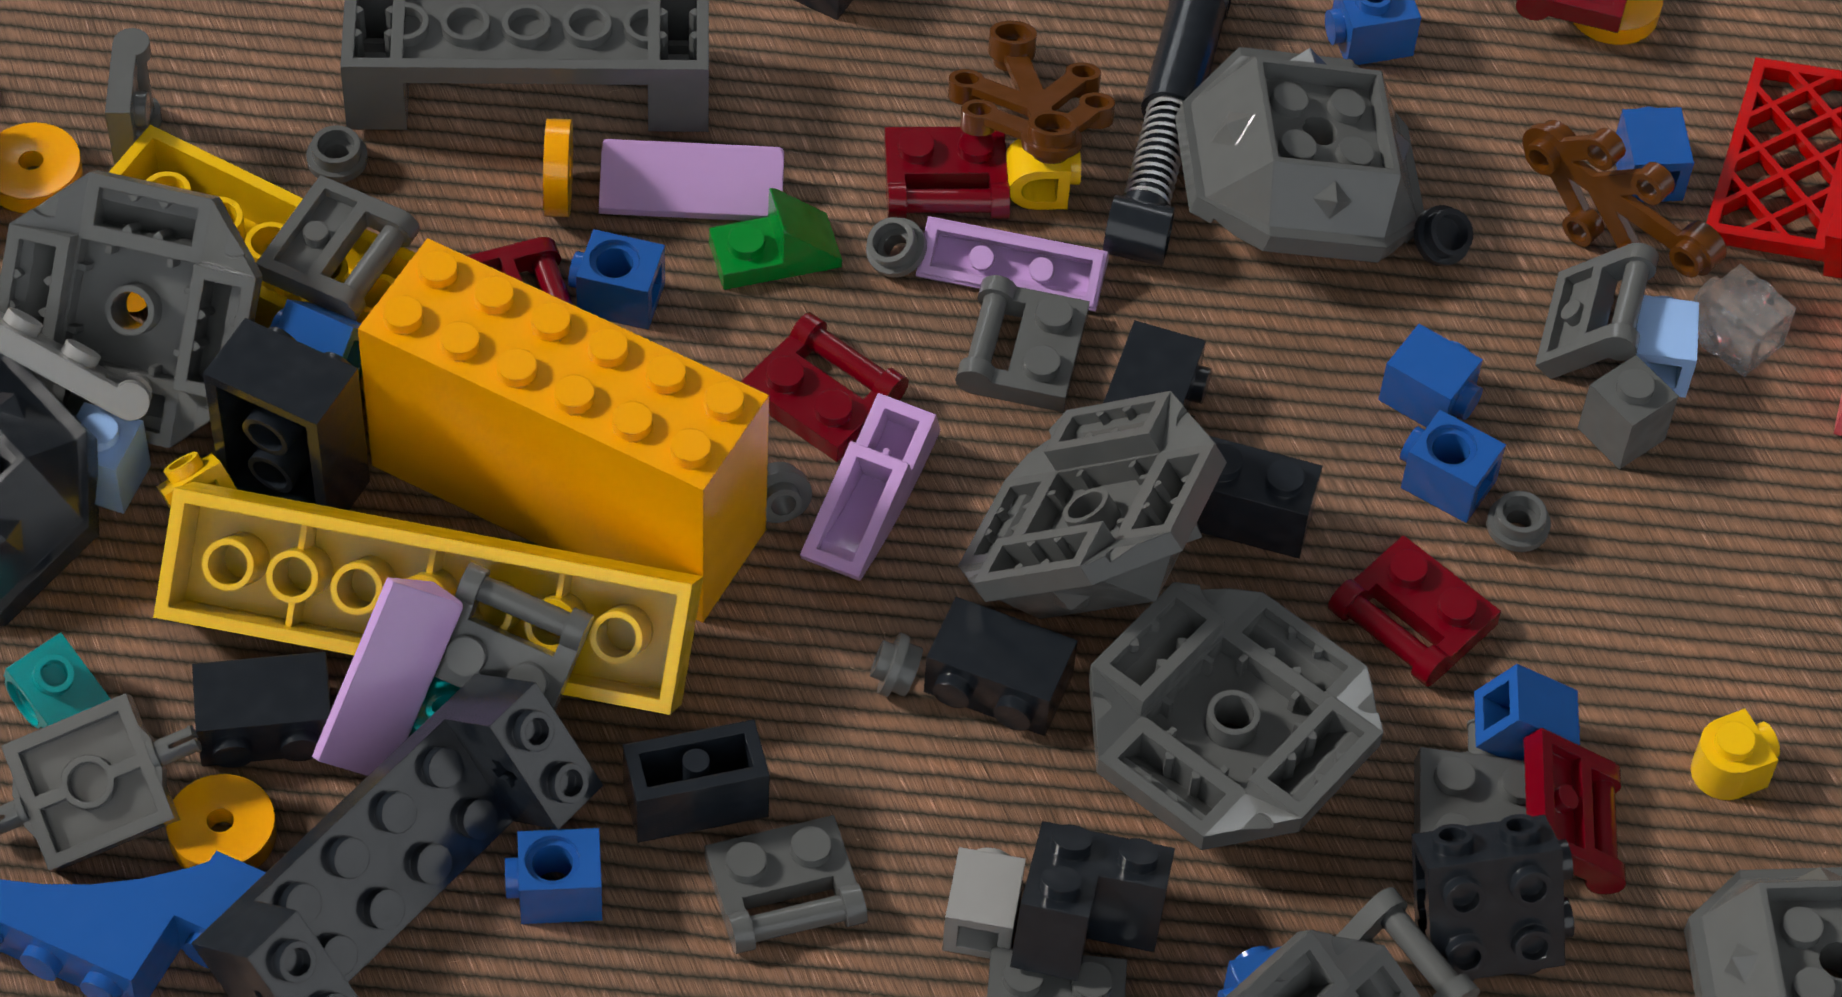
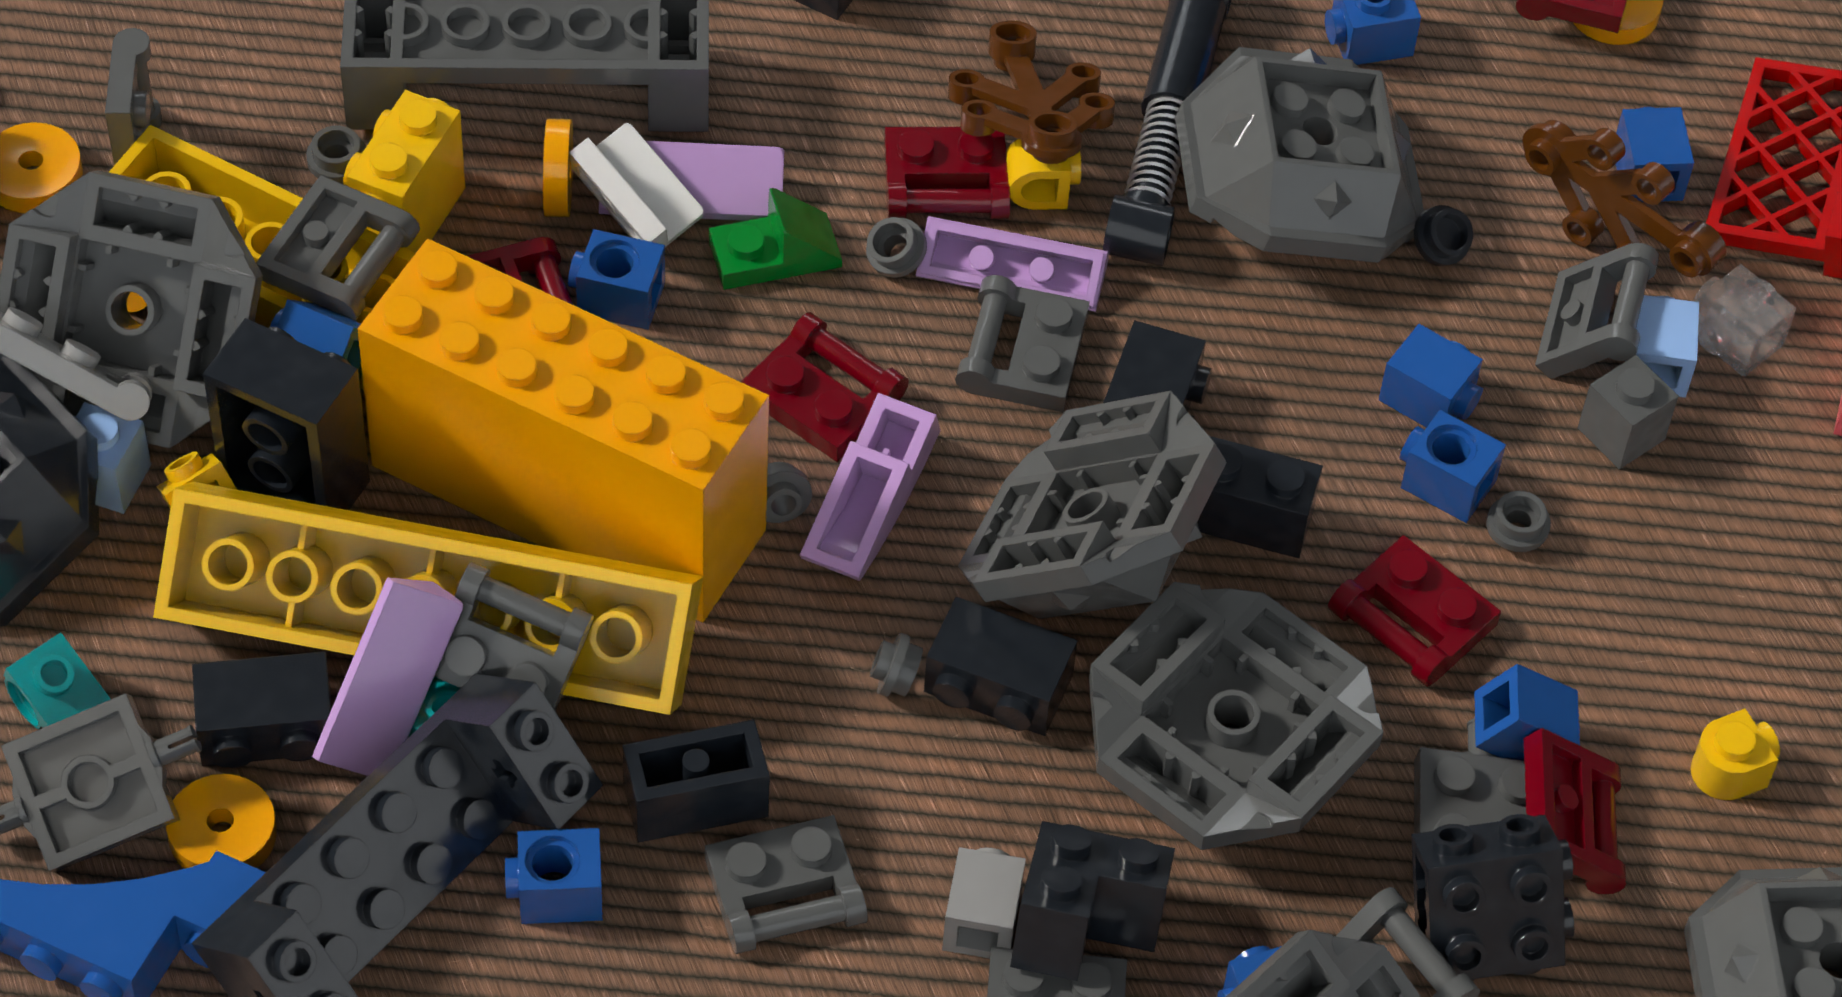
(413, 162): none -> yellow brick
(636, 186): none -> white panel

